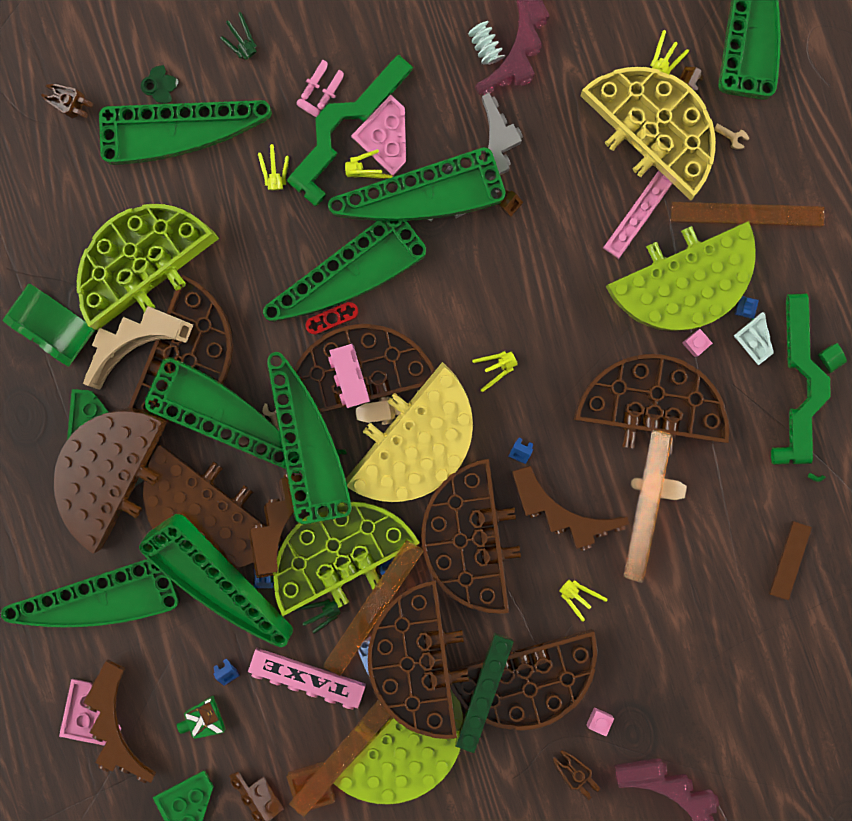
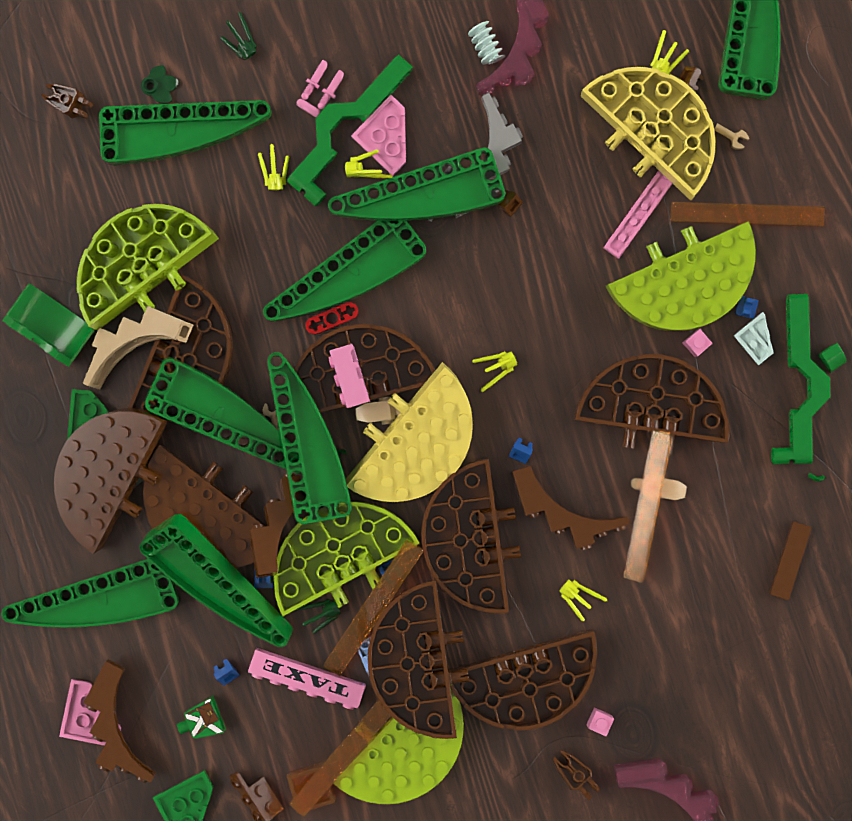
(484, 692): dark green brick -> none

